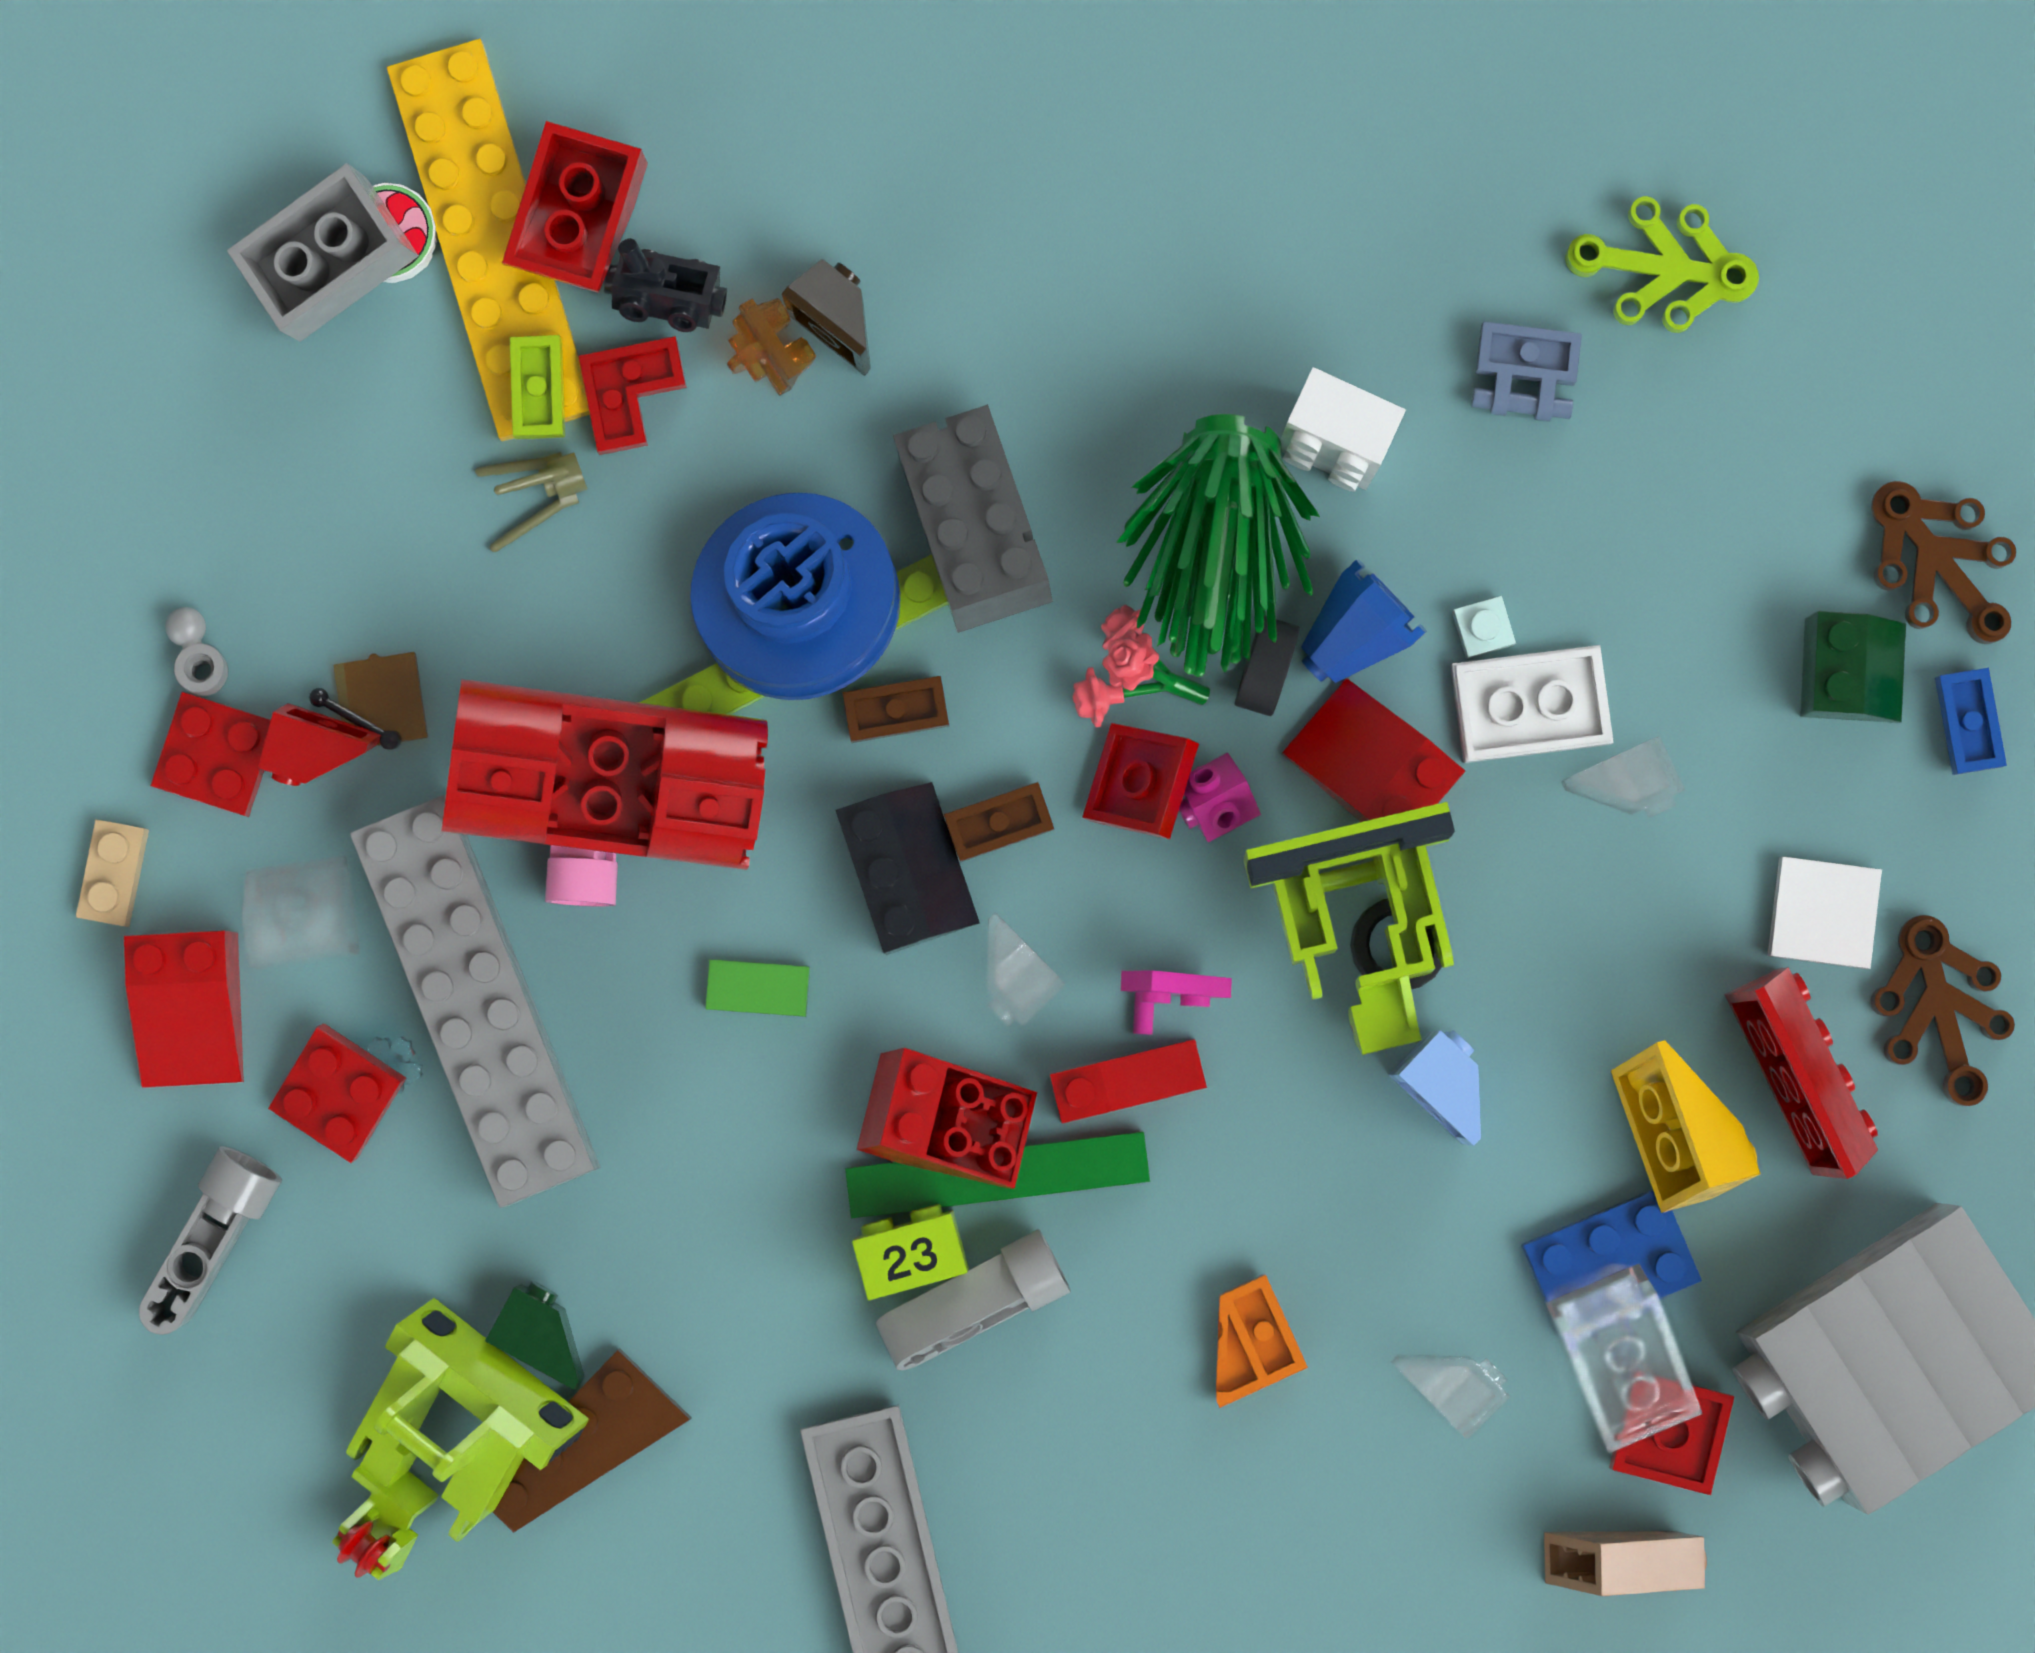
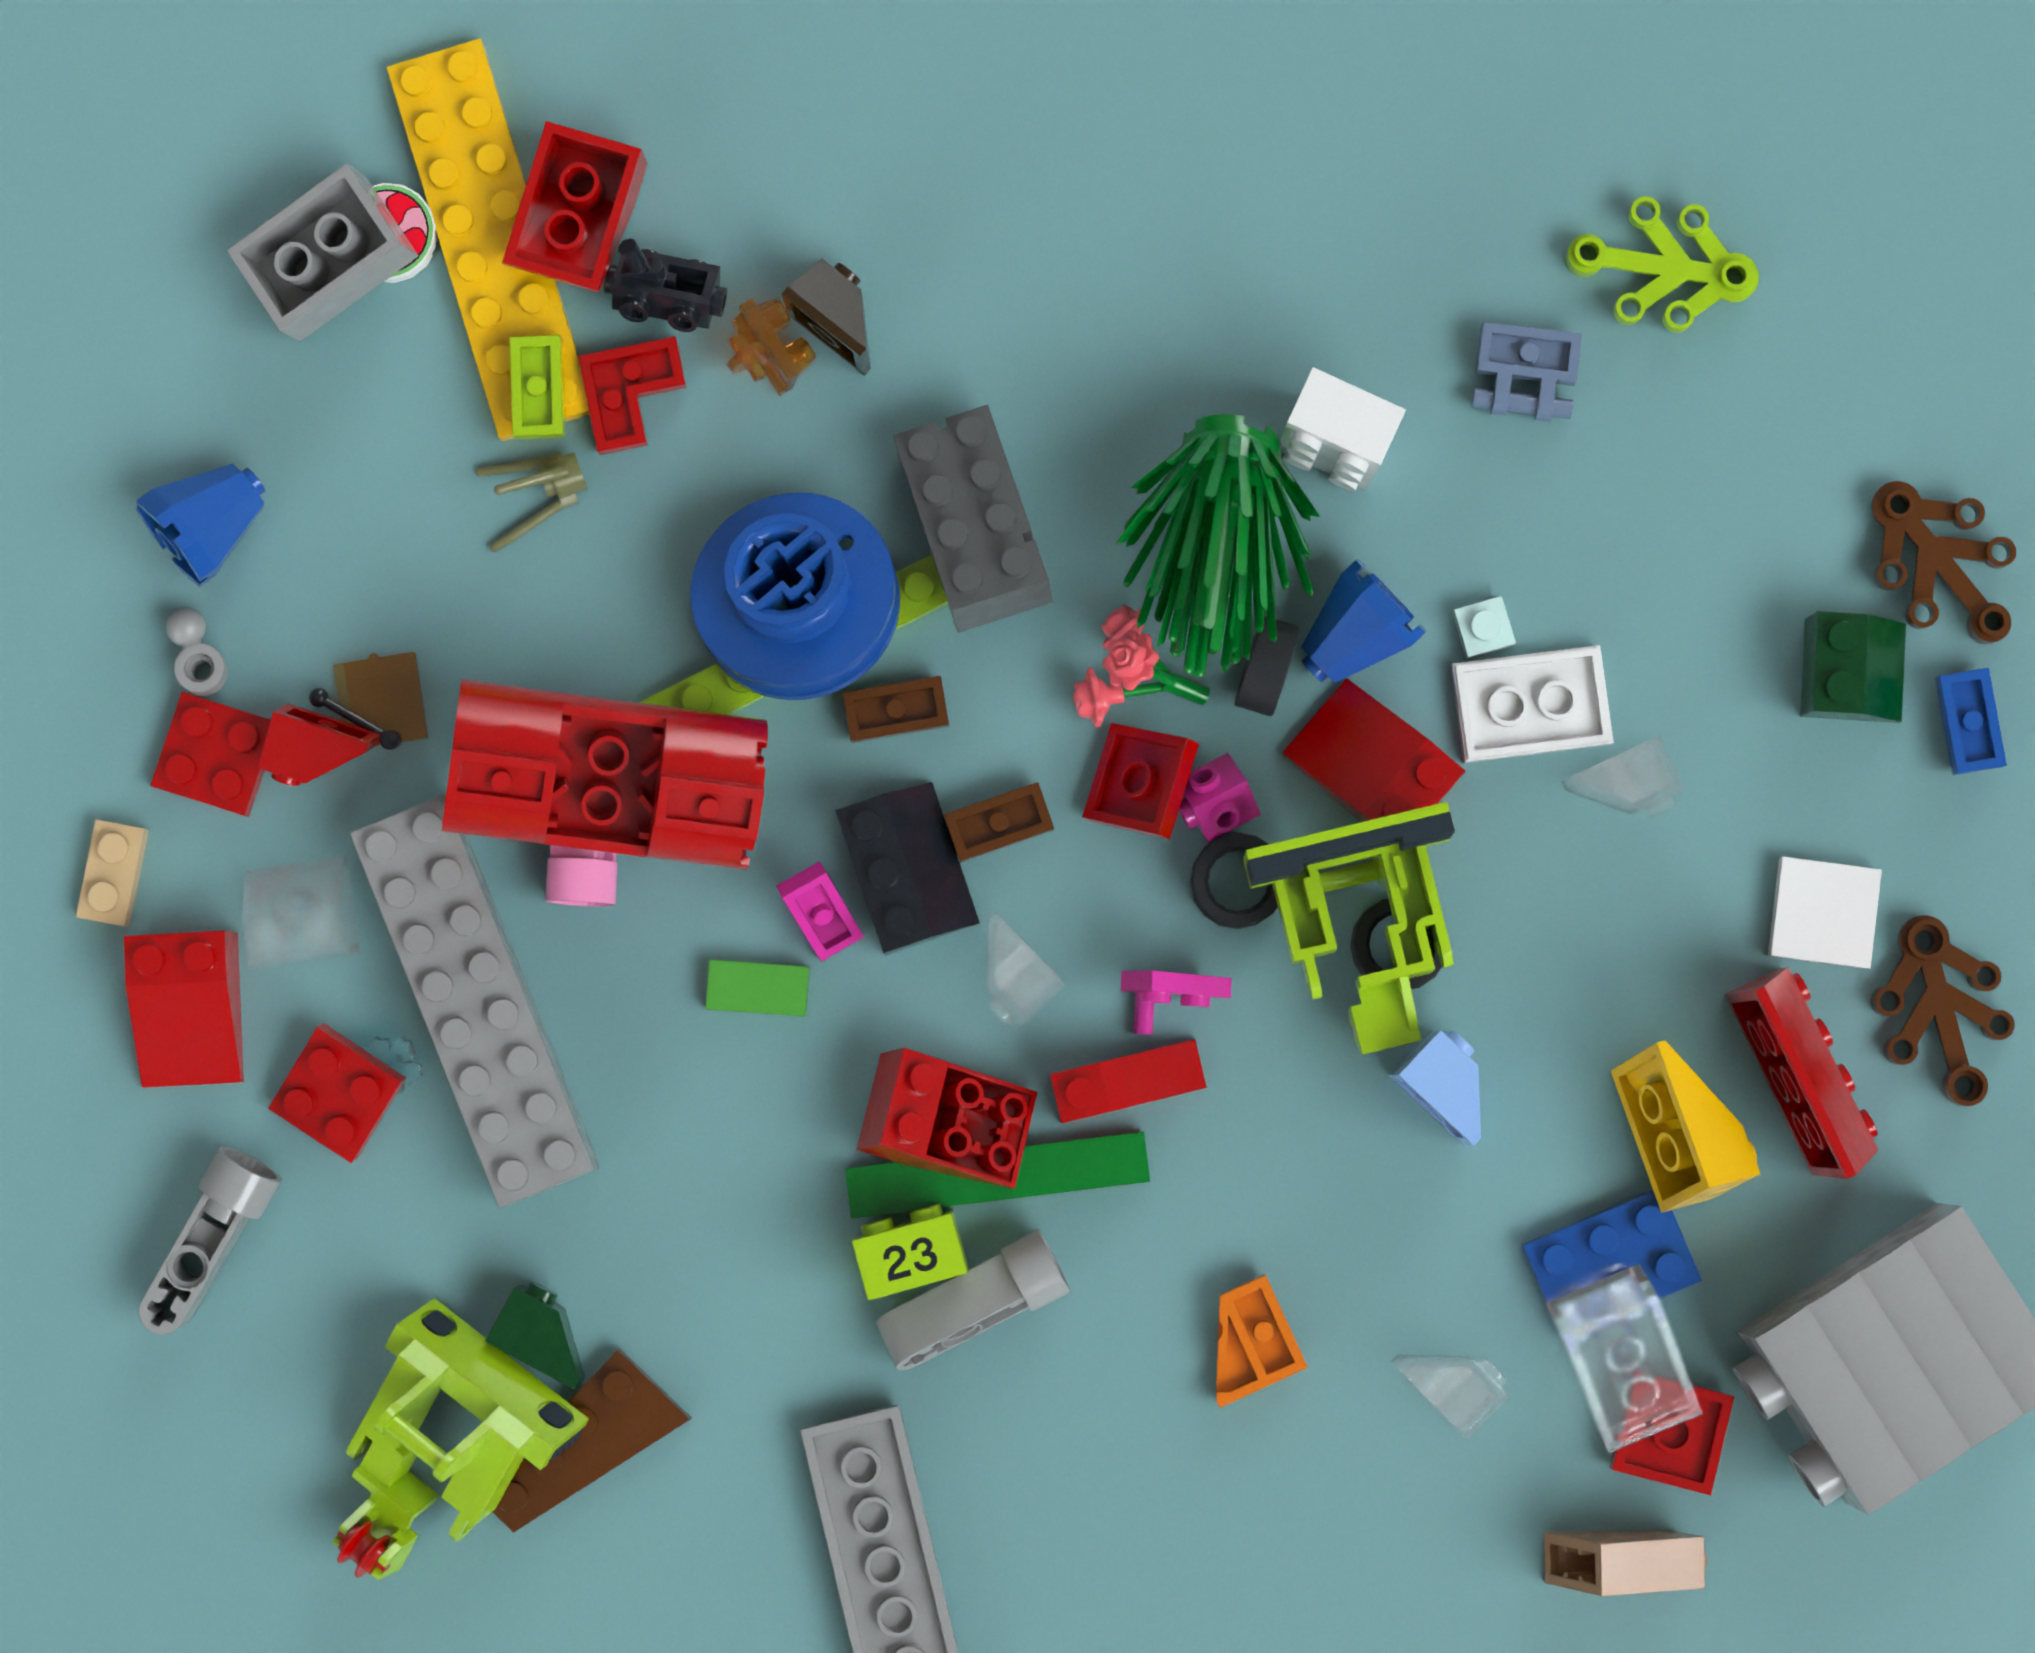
(202, 517): none -> blue cone
(820, 911): none -> dark pink slope
(1200, 887): none -> black tyre

